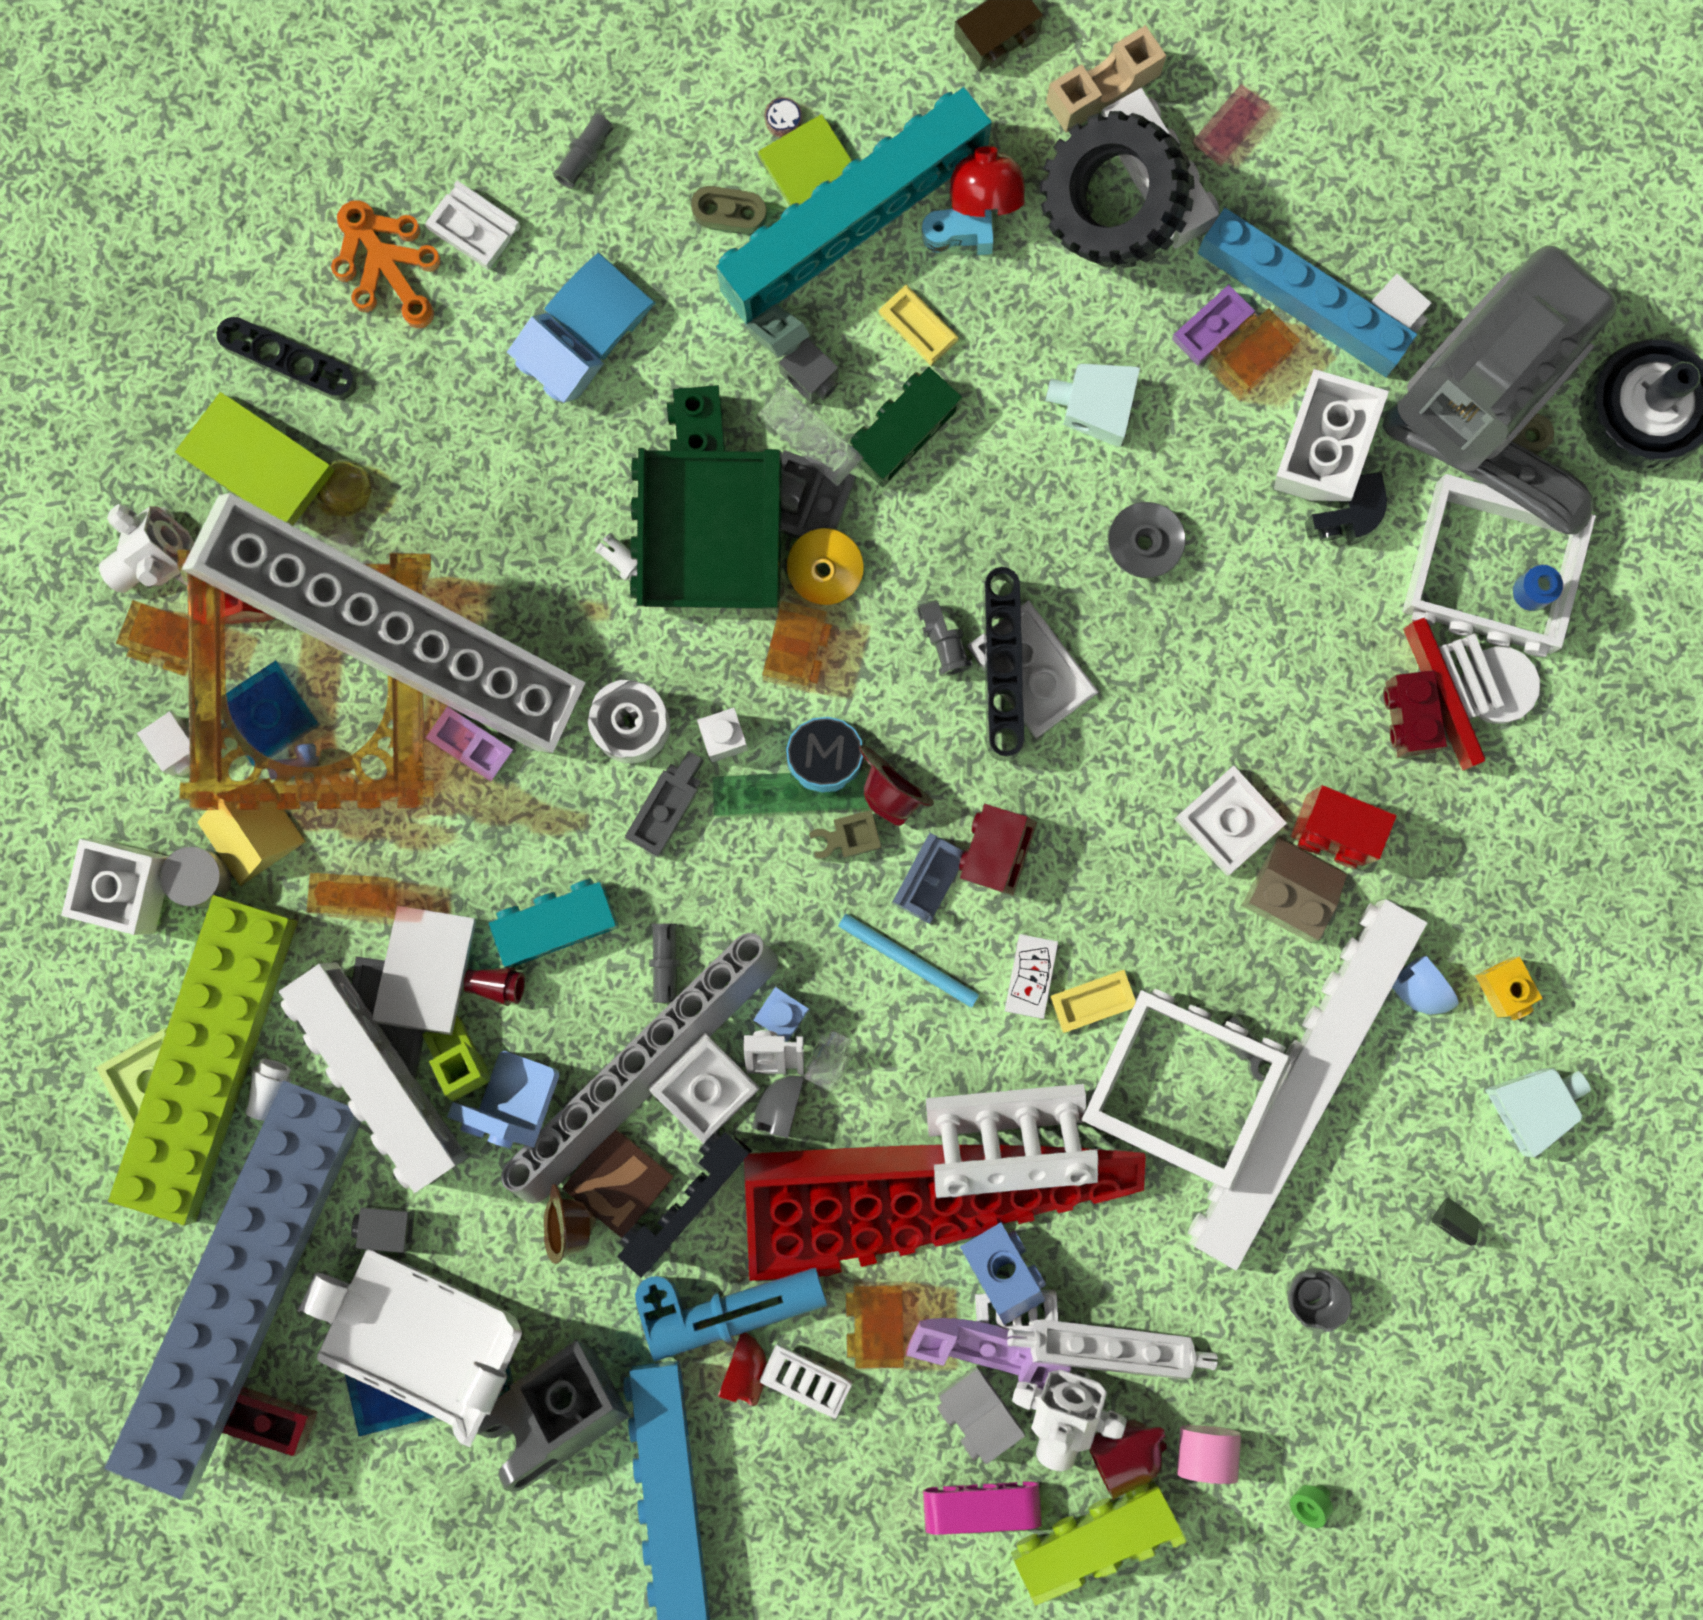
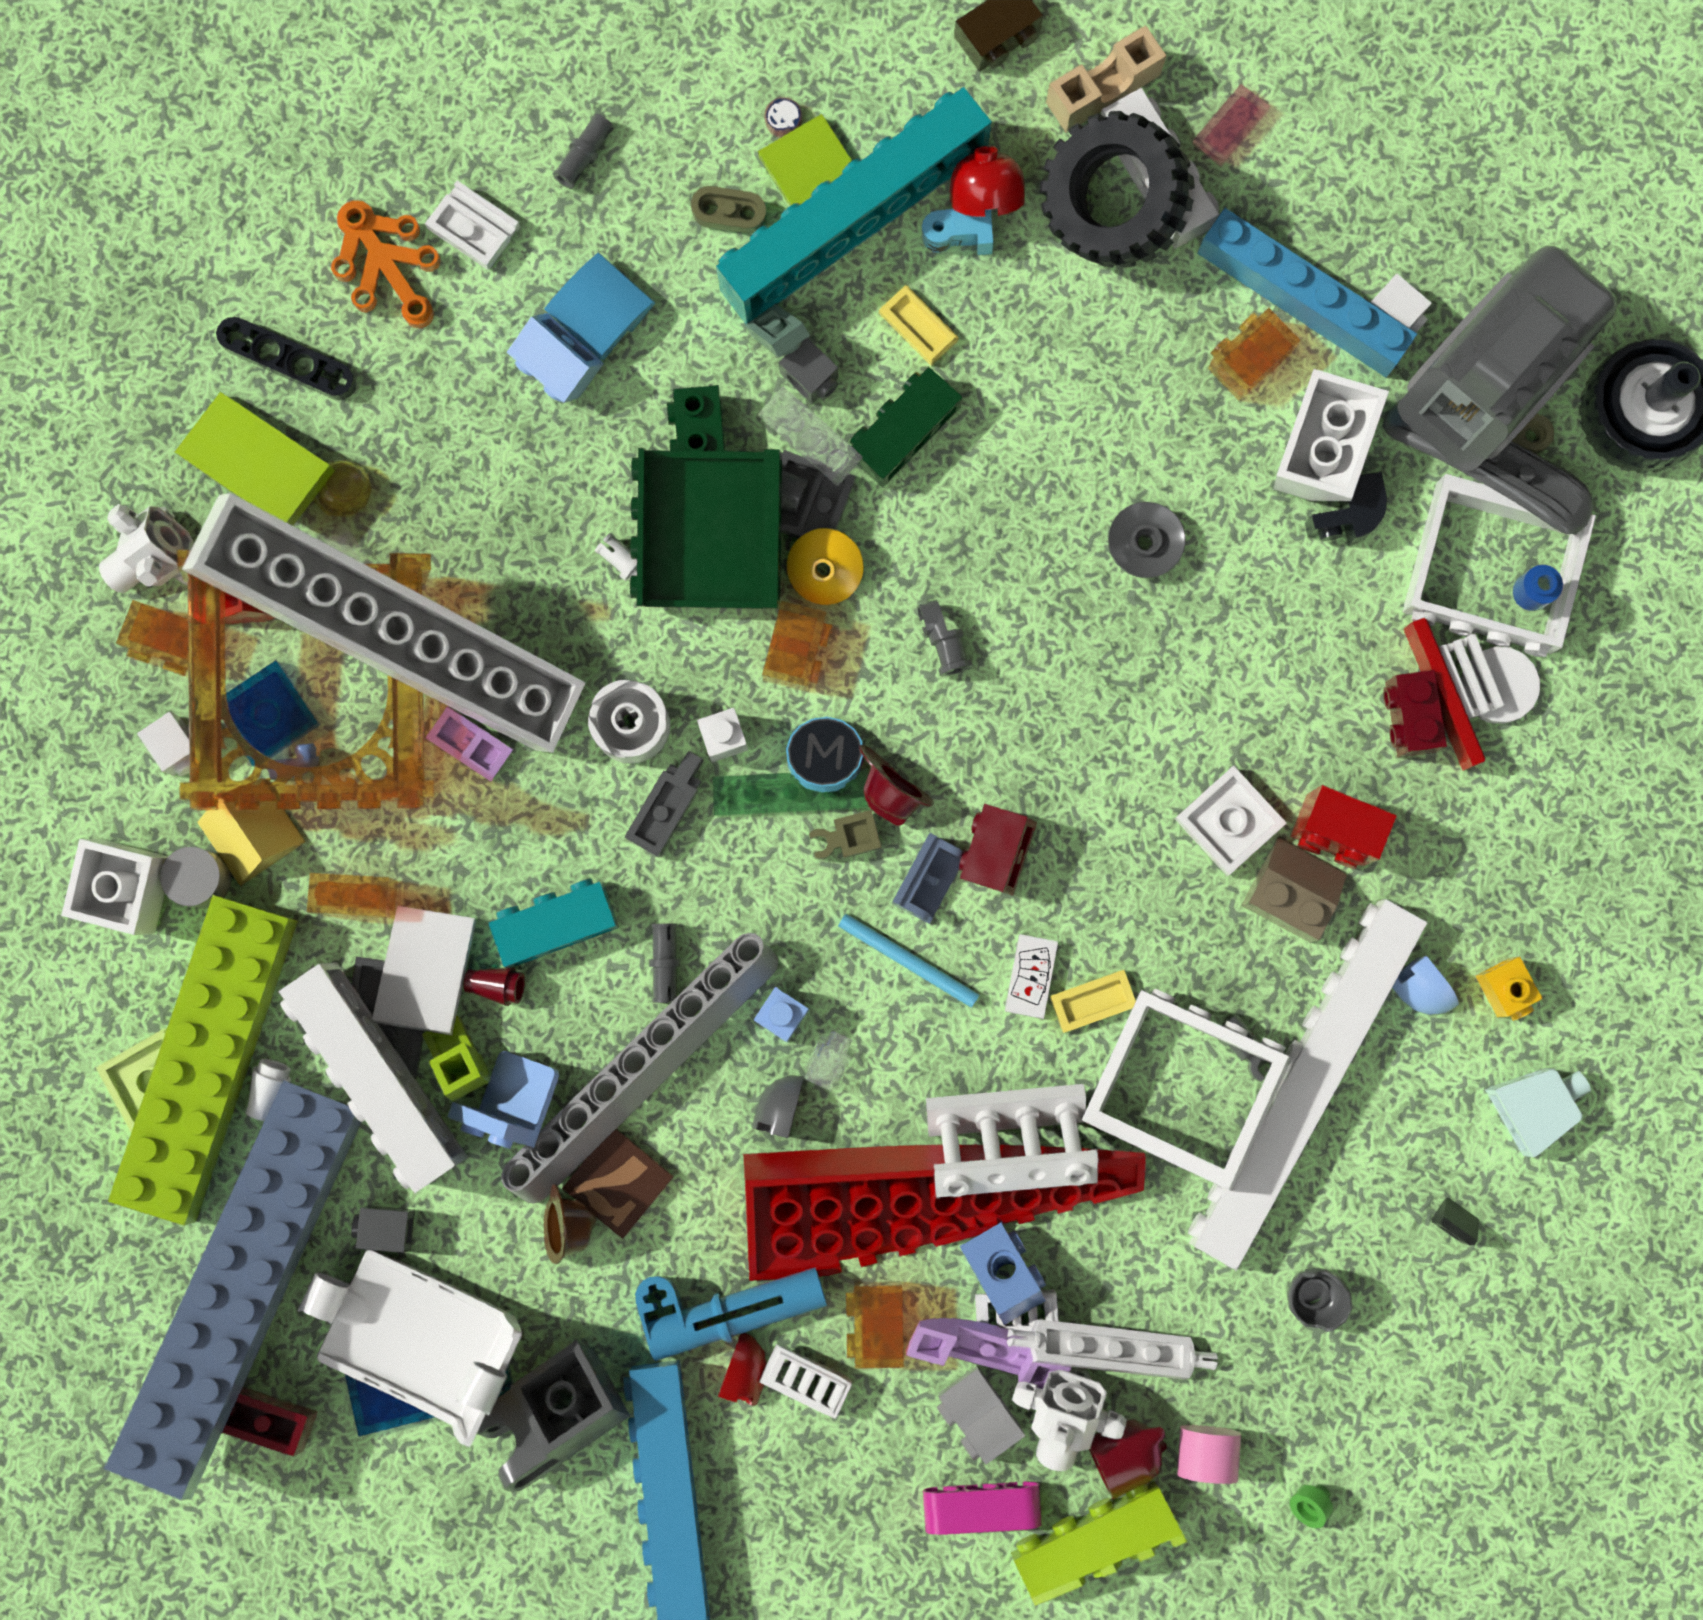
(648, 1243): black piece -> none
(703, 1088): white tile -> none
(771, 1054): white plate -> none
(1003, 645): black beam -> none
(1051, 677): white tile -> none
(1097, 400): light aqua torso -> none
(1212, 324): medium lavender plate -> none

